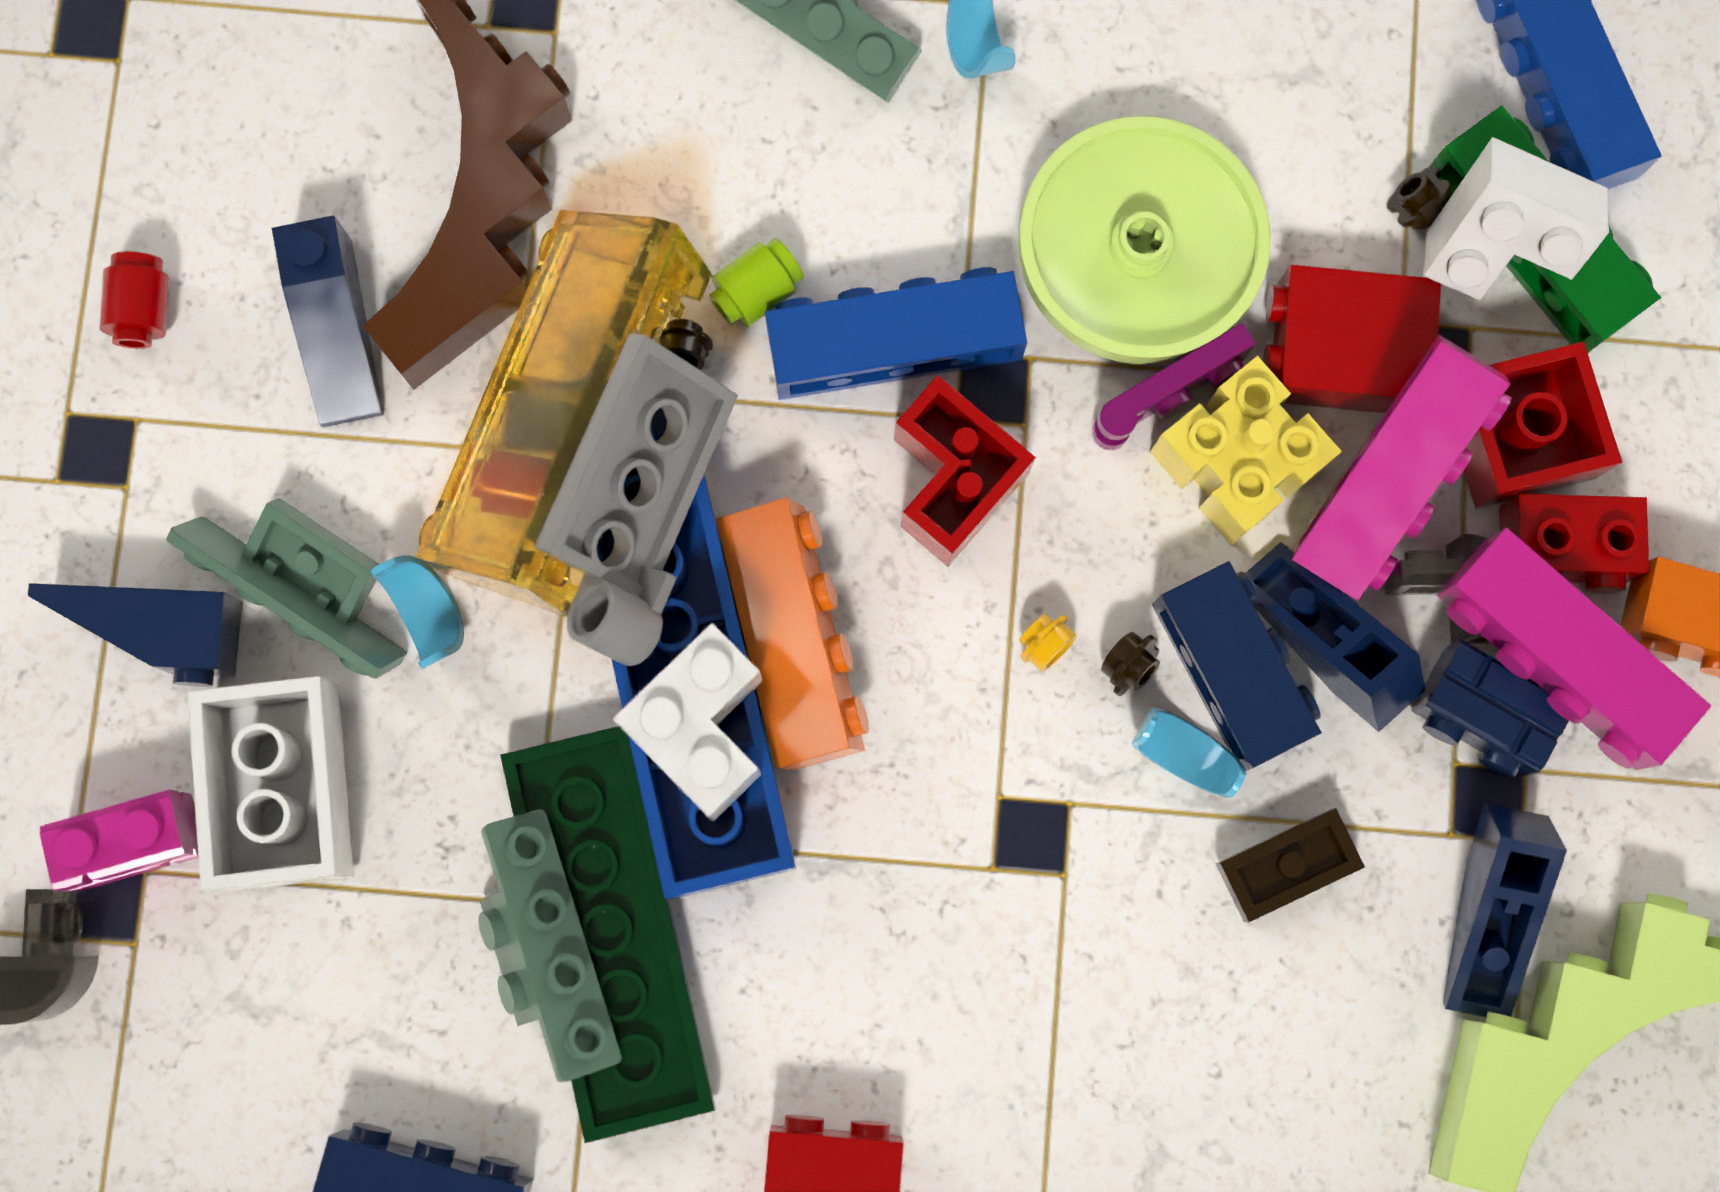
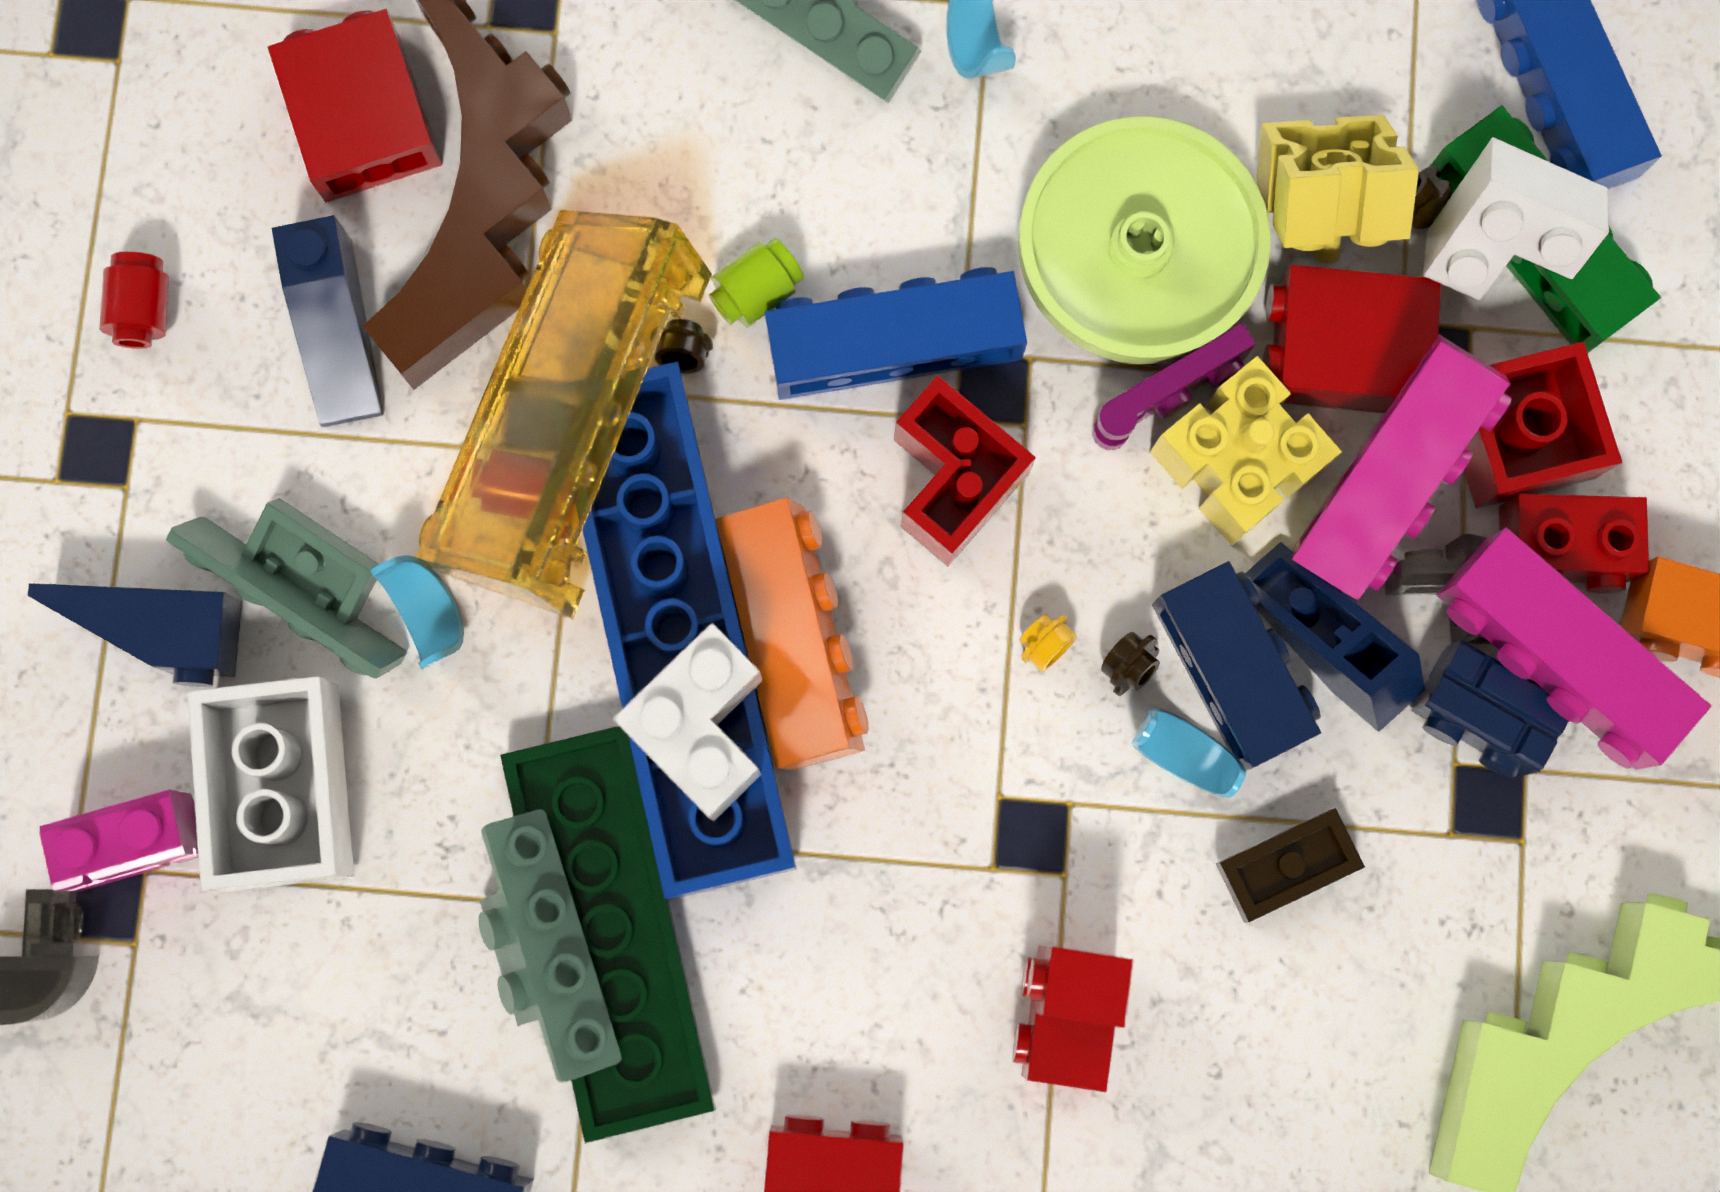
(354, 104): none -> red brick
(624, 596): light grey hinge -> none
(1071, 1016): none -> red brick
(1336, 183): none -> light yellow brick
(1501, 908): dark blue slope -> none

